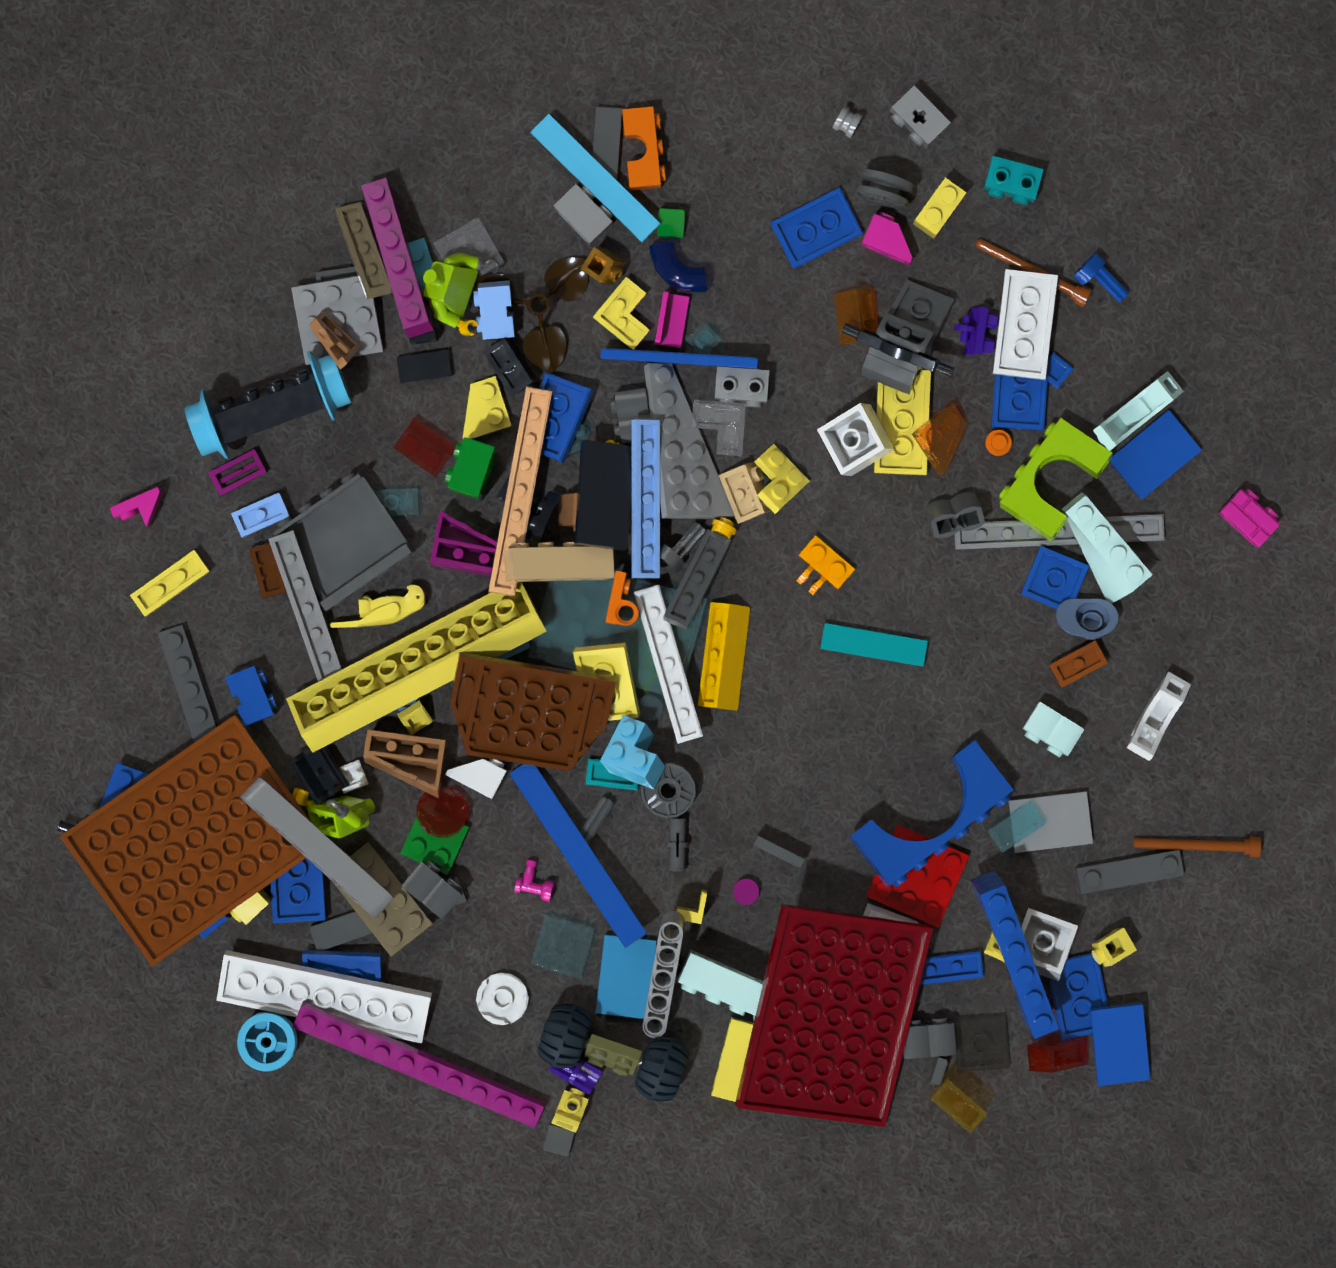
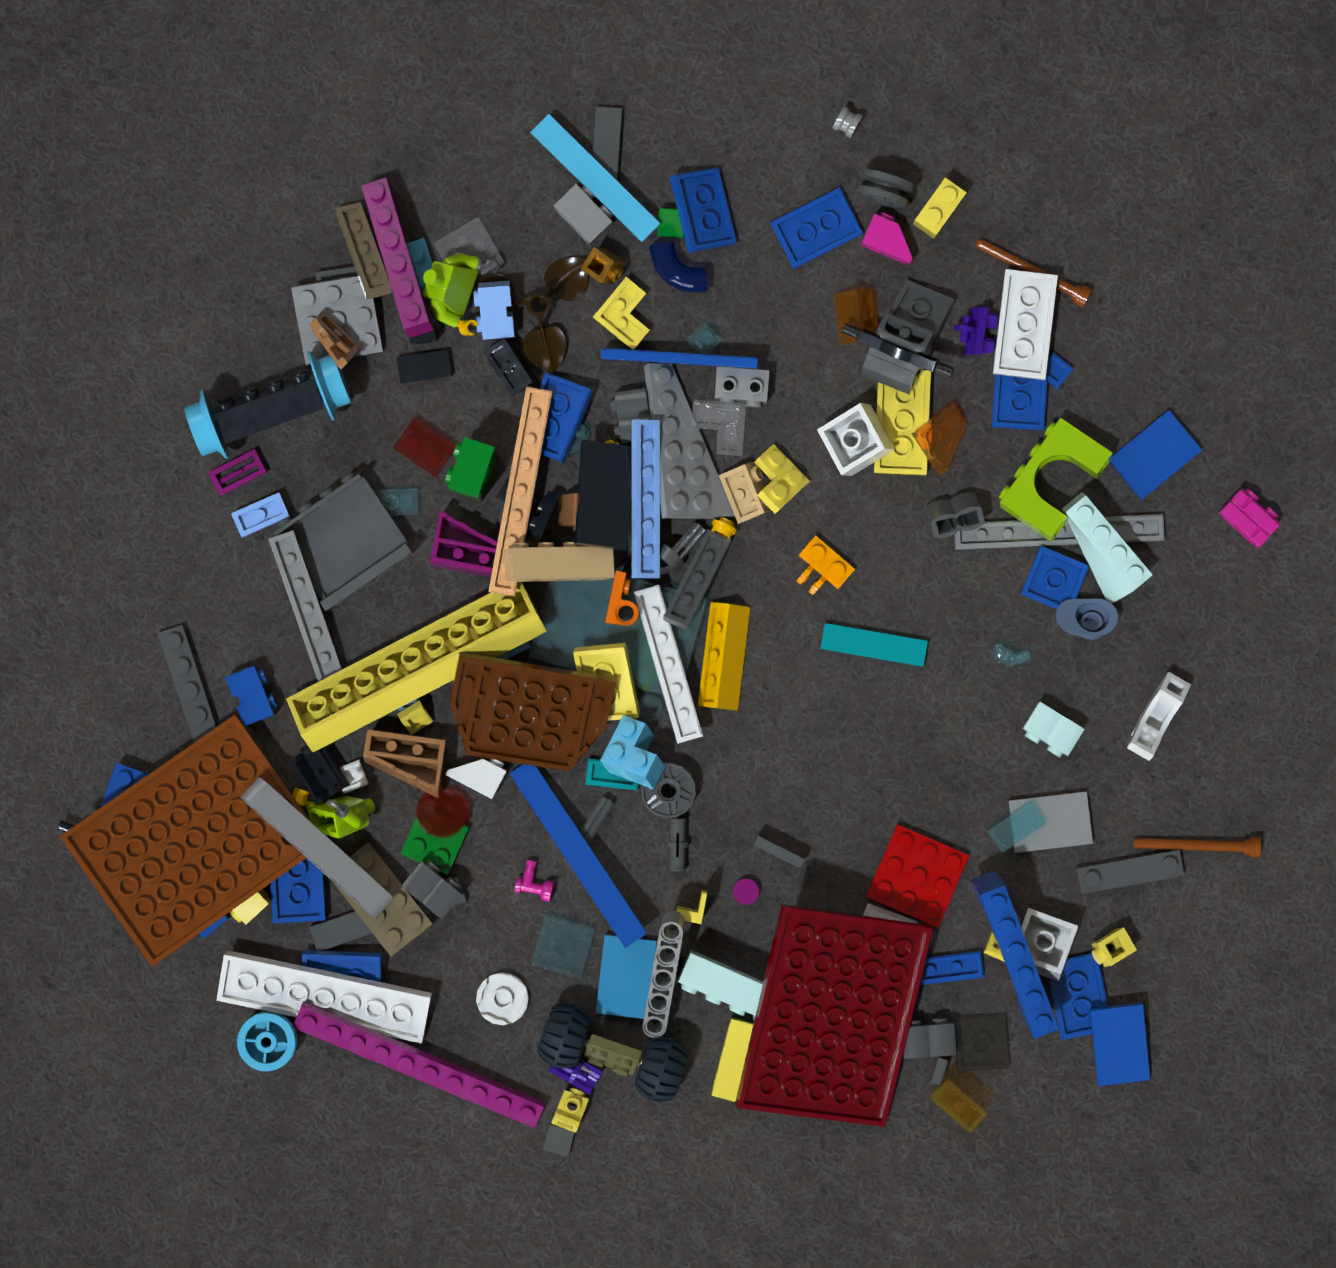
(146, 503): dark pink slope -> none
(170, 583): light yellow plate -> none
(267, 571): reddish brown plate -> none
(386, 609): light yellow animal -> none
(485, 409): light yellow wing -> none
(642, 125): orange arch -> none
(671, 320): dark pink panel -> none
(703, 210): none -> blue tile
(894, 857): blue arch -> none
(916, 103): light grey brick -> none
(998, 442): orange plate -> none
(1008, 657): none -> clear light blue arm
(1012, 180): teal brick -> none
(1057, 1055): clear red arch -> none
(1078, 664): dark orange plate -> none
(1094, 267): blue piece -> none
(1138, 411): light aqua arch -> none

